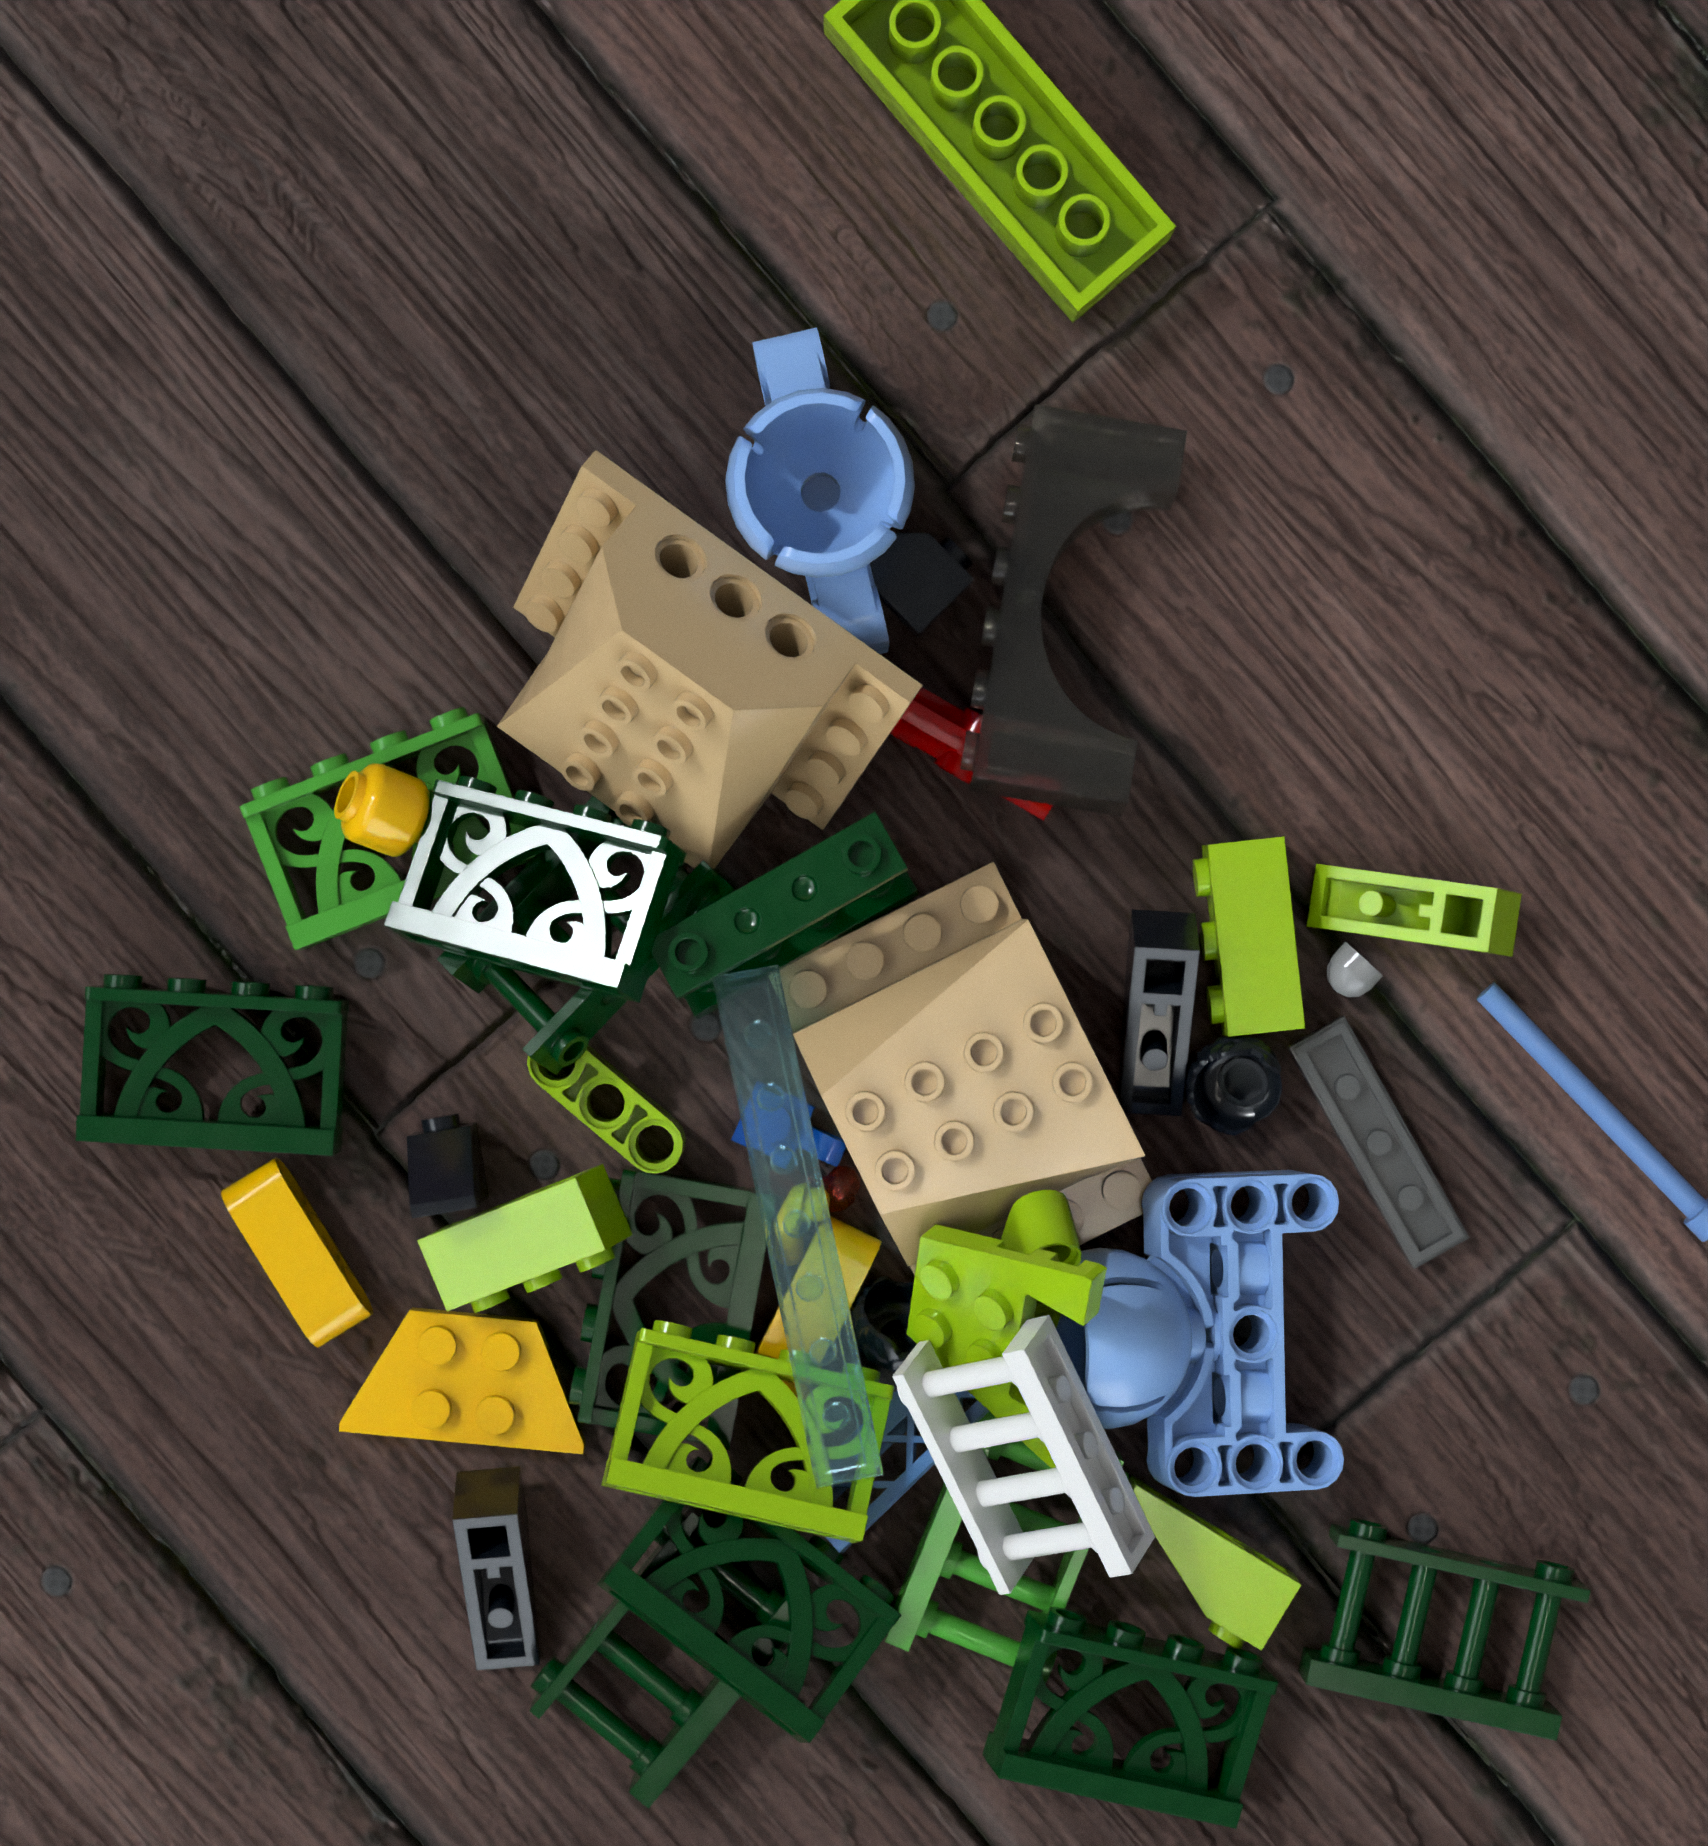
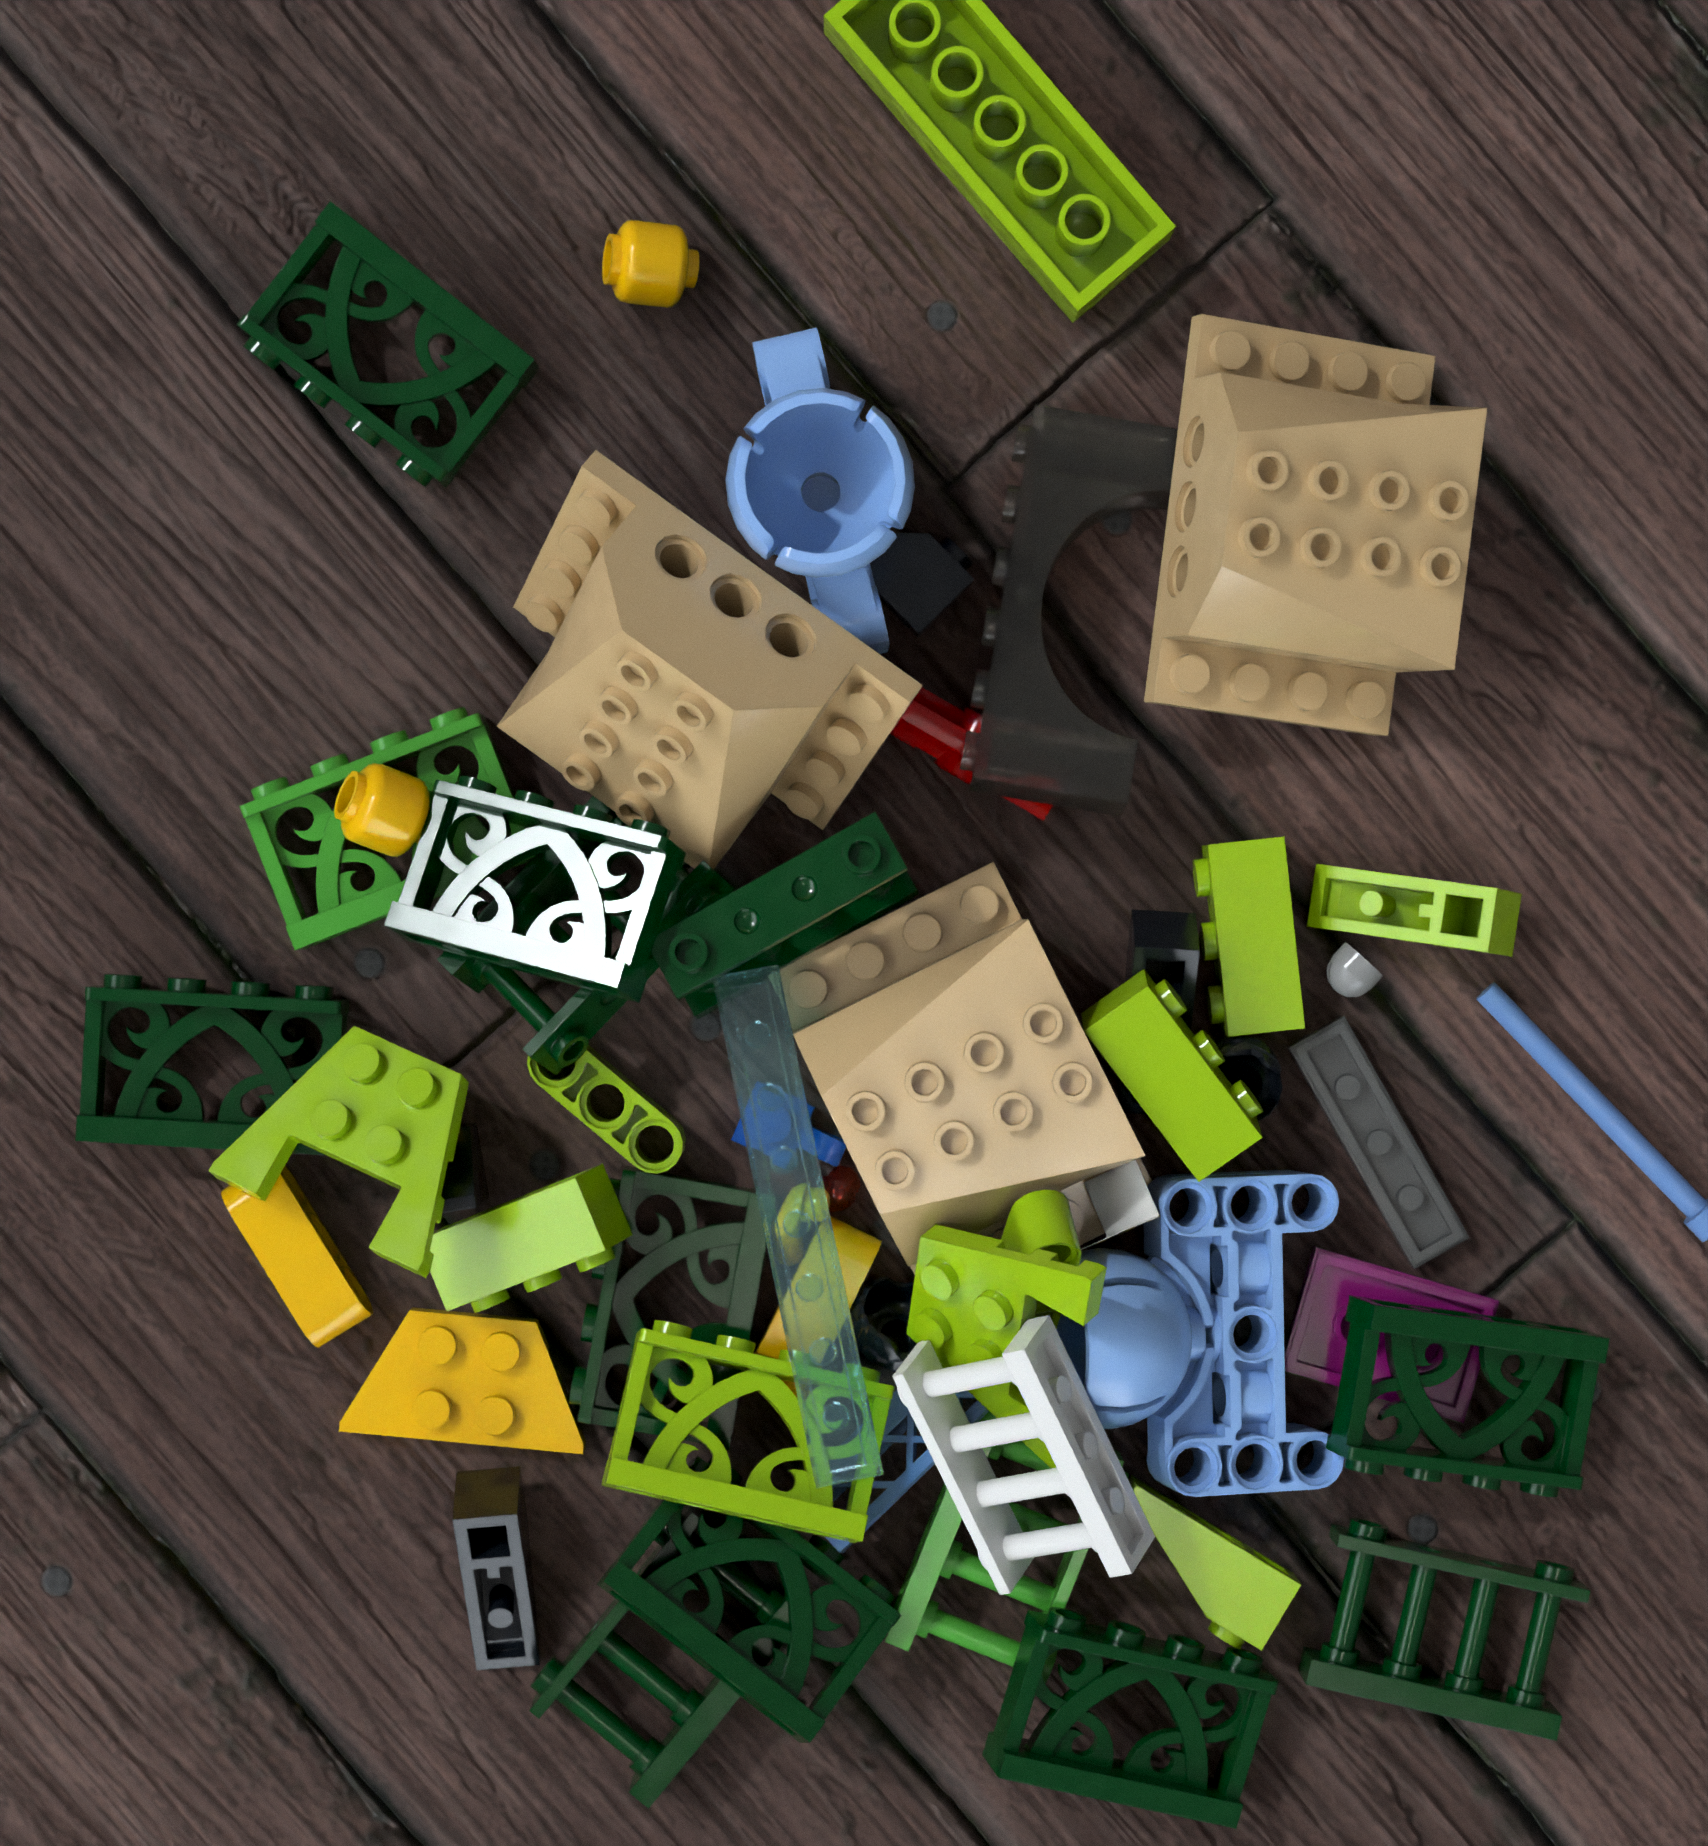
(359, 263): none -> dark green fence
(375, 1113): none -> lime wing
(649, 263): none -> yellow head
(1121, 1200): none -> white sticker
(1173, 1073): none -> lime brick
(1310, 528): none -> tan wedge
(1320, 1333): none -> magenta tile
(1407, 1334): none -> dark green fence

